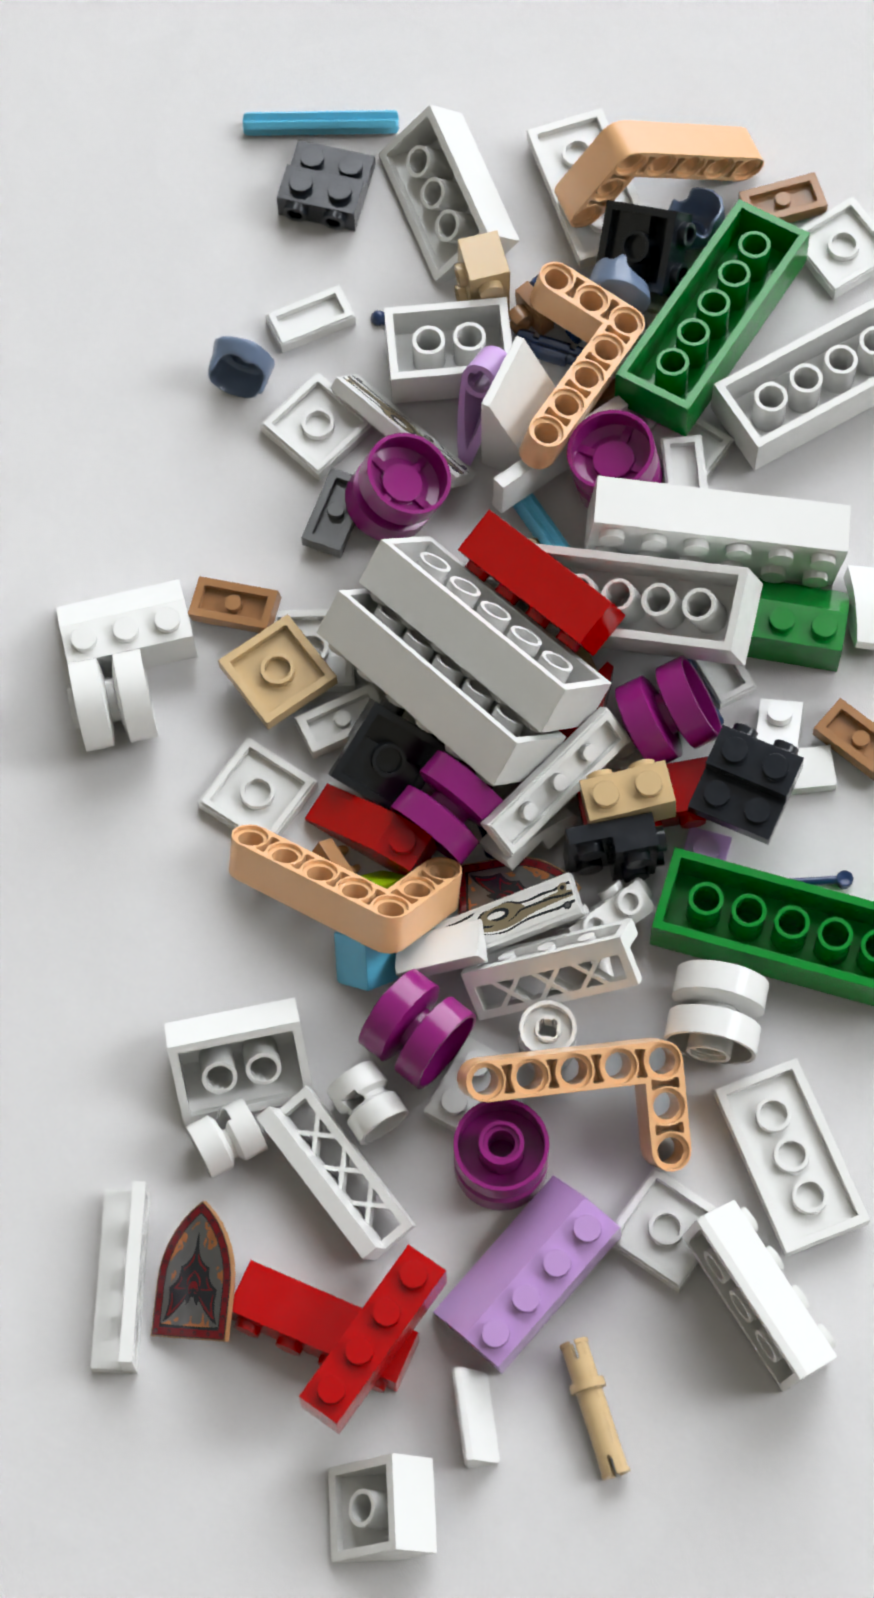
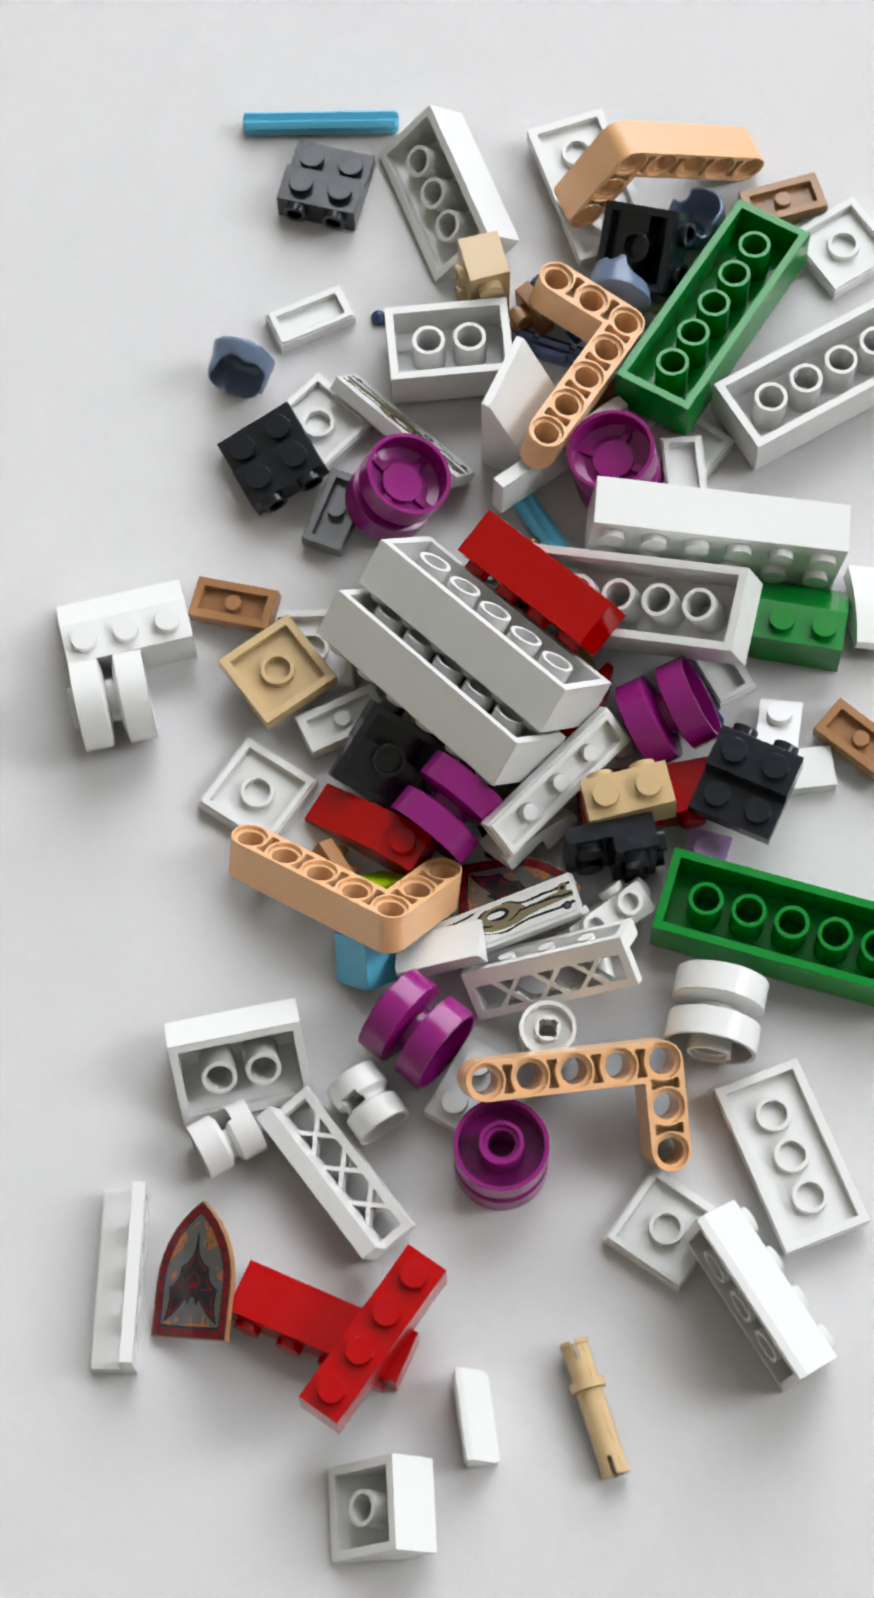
(273, 459): none -> black plate
(473, 388): lavender piece -> none
(528, 1273): lavender slope -> none
(843, 880): dark blue hinge -> none

